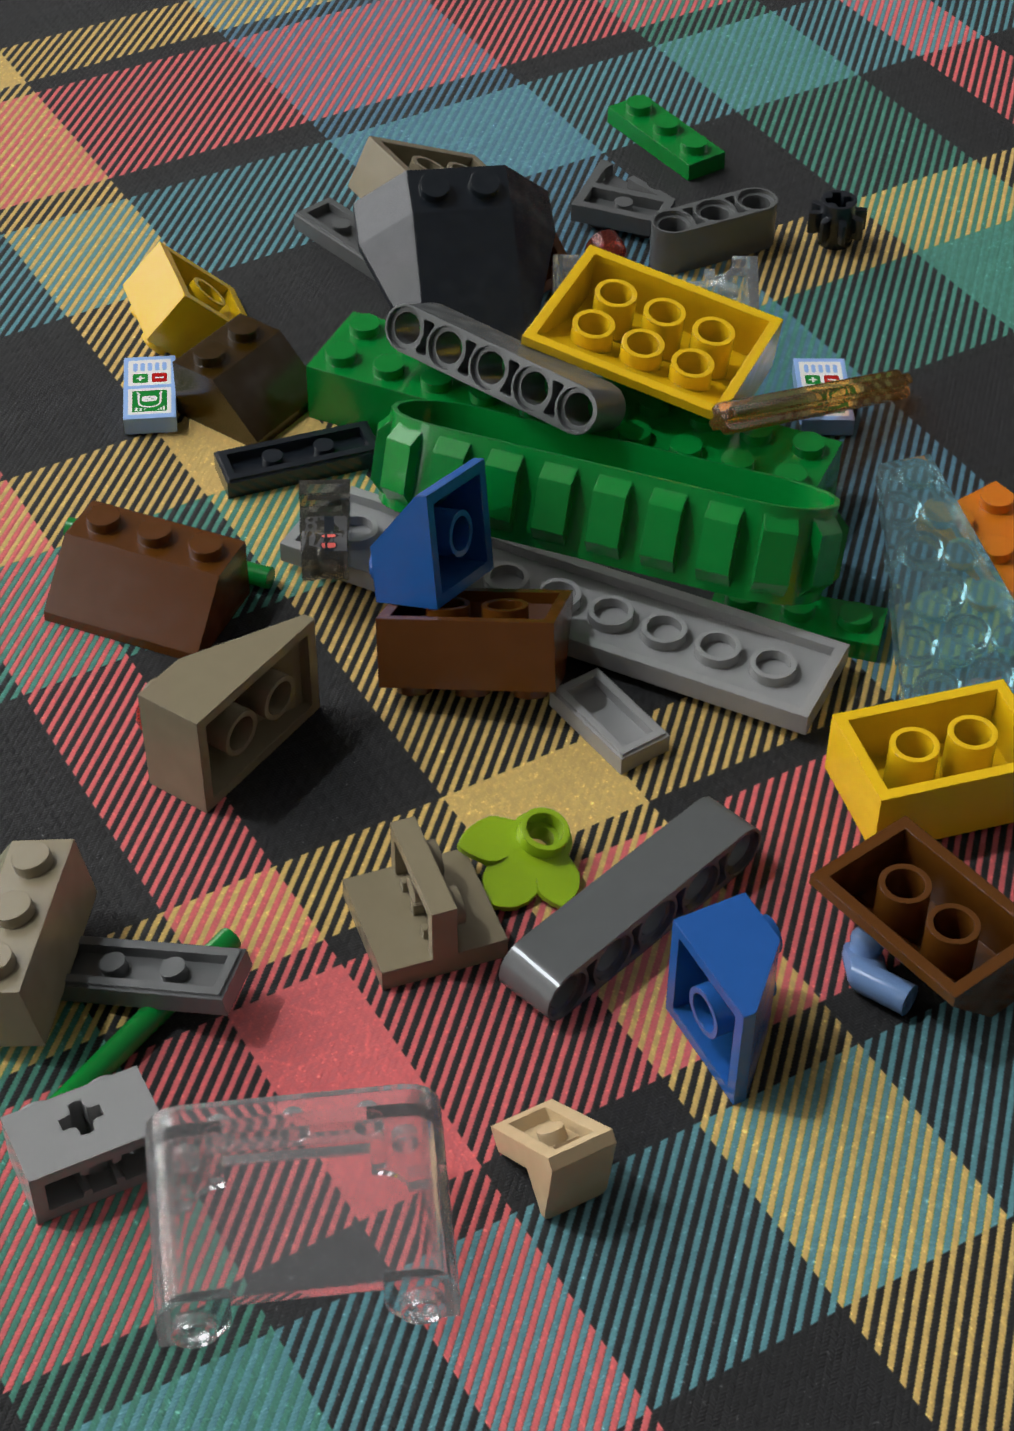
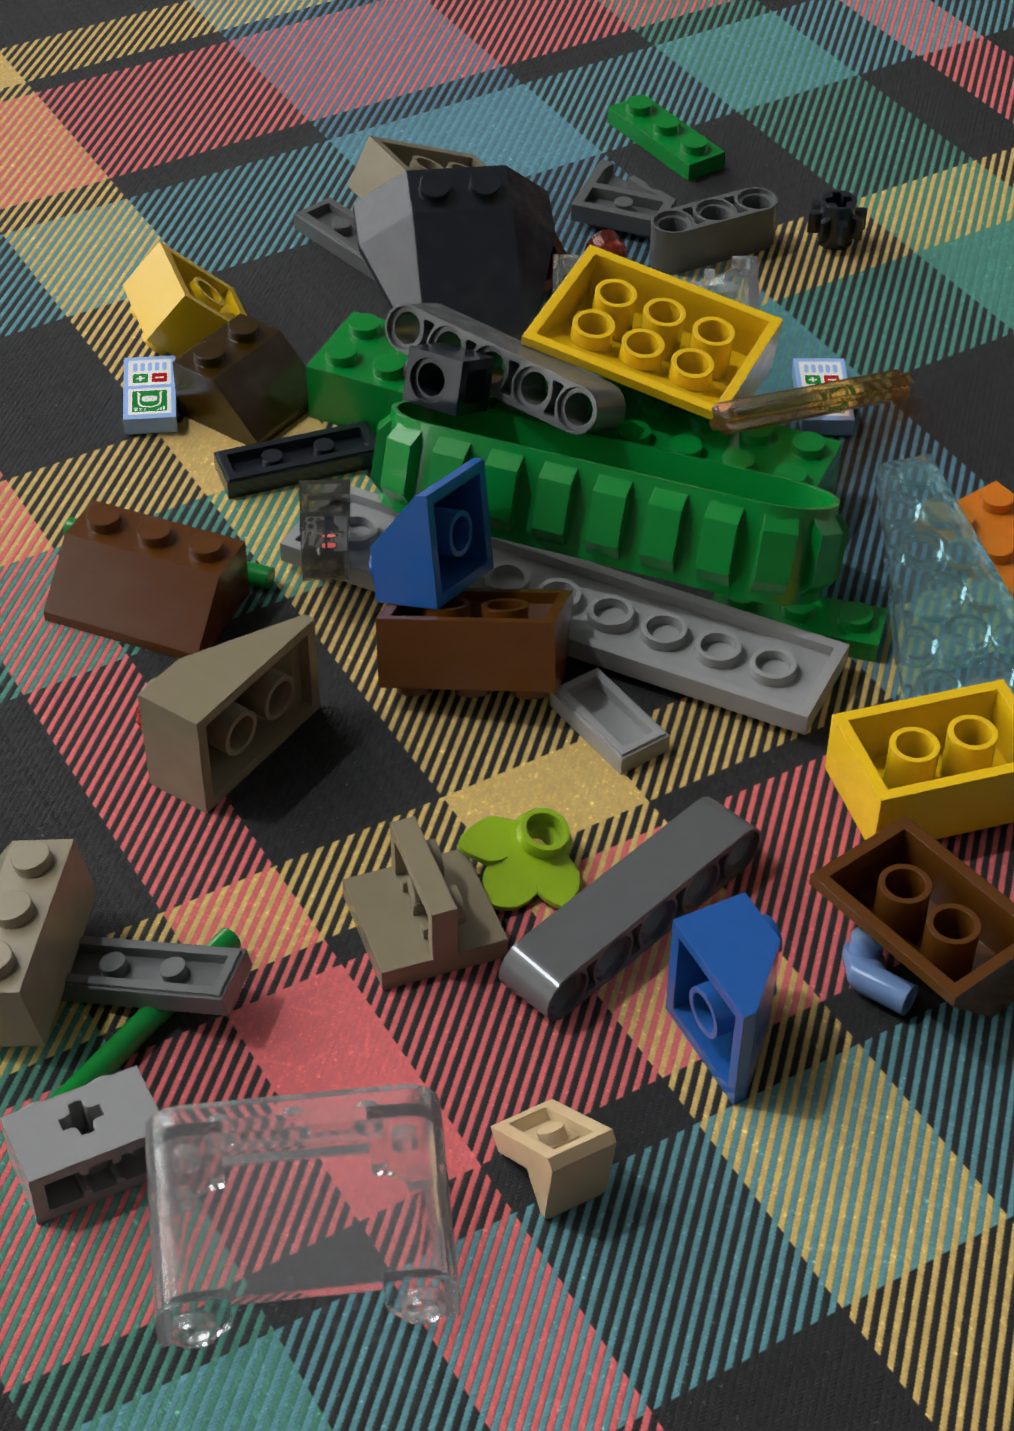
(465, 374): none -> black brick

